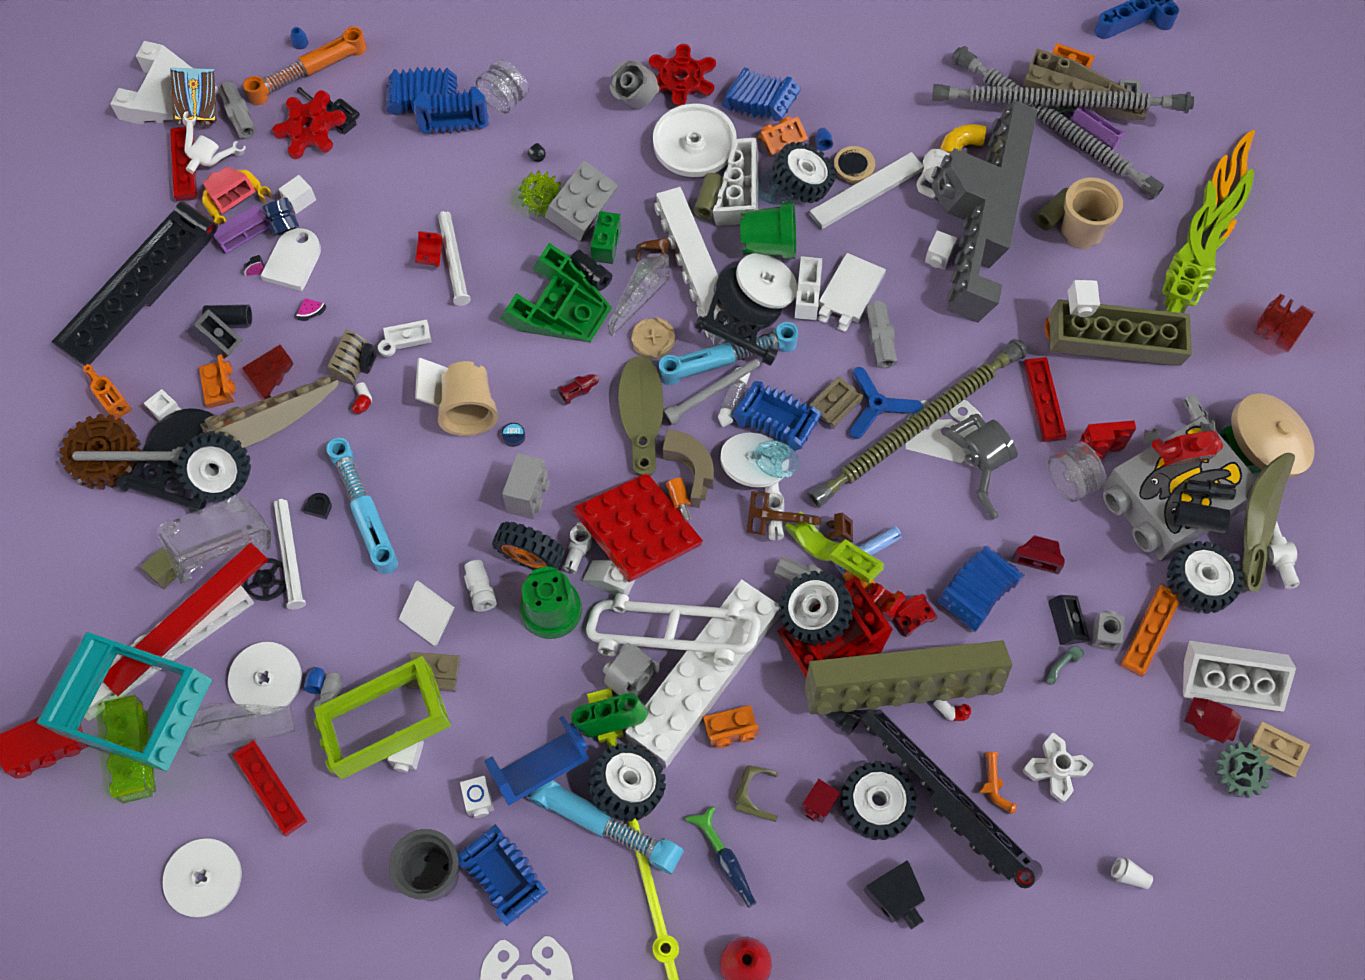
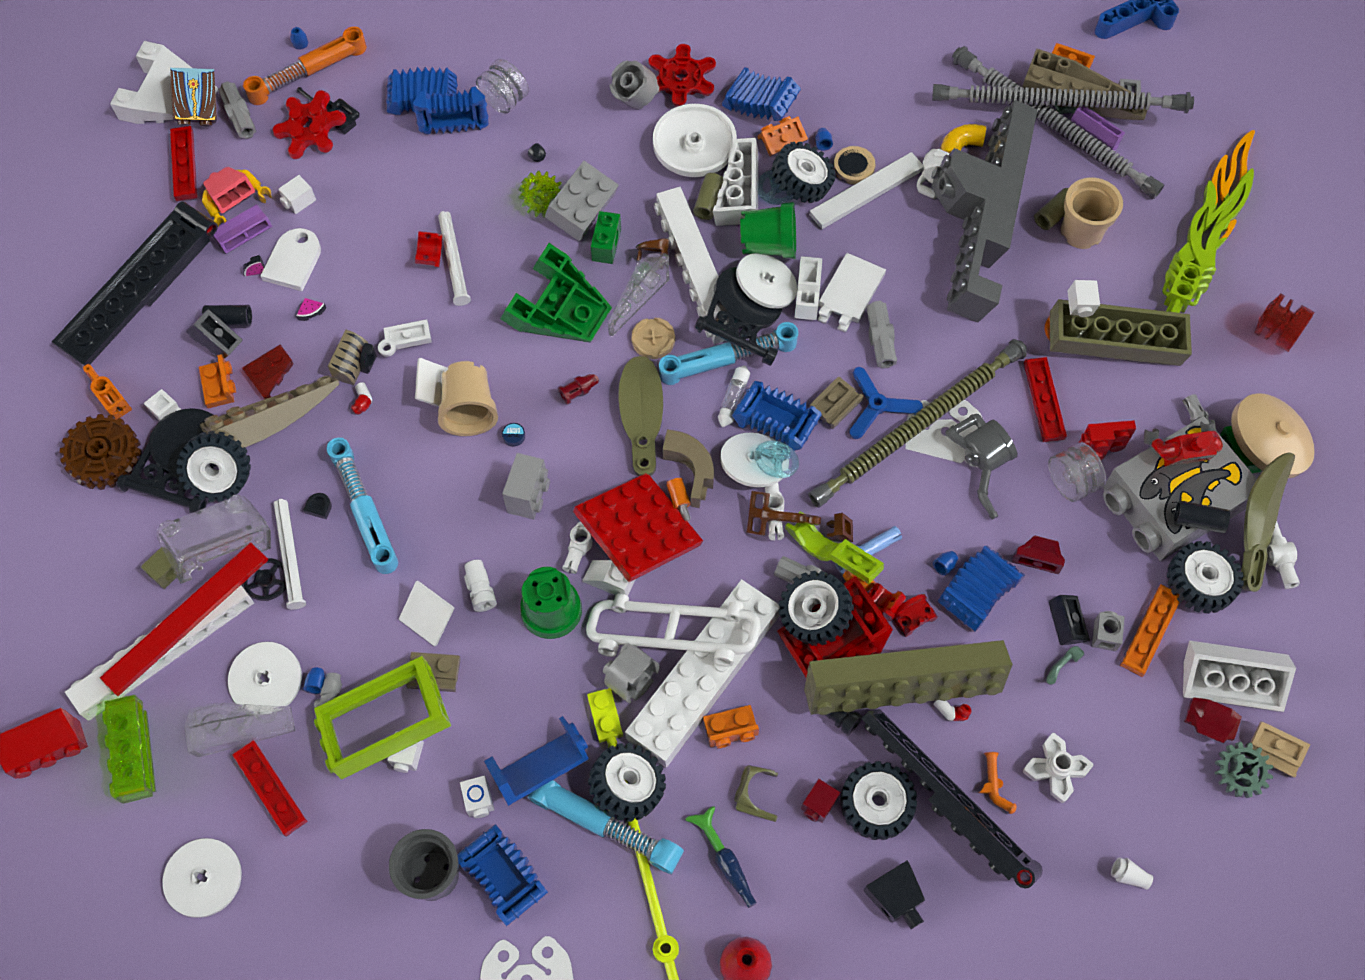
(83, 679): teal window -> none
(128, 455): light grey piece -> none
(204, 149): white piece -> none
(280, 216): dark blue wheel -> none
(527, 546): black wheel -> none
(595, 273): black axle -> none
(609, 715): green beam -> none
(675, 412): light grey piece -> none
(940, 250): white brick -> none
(945, 562): none -> blue hose
(1209, 489): black pin -> none

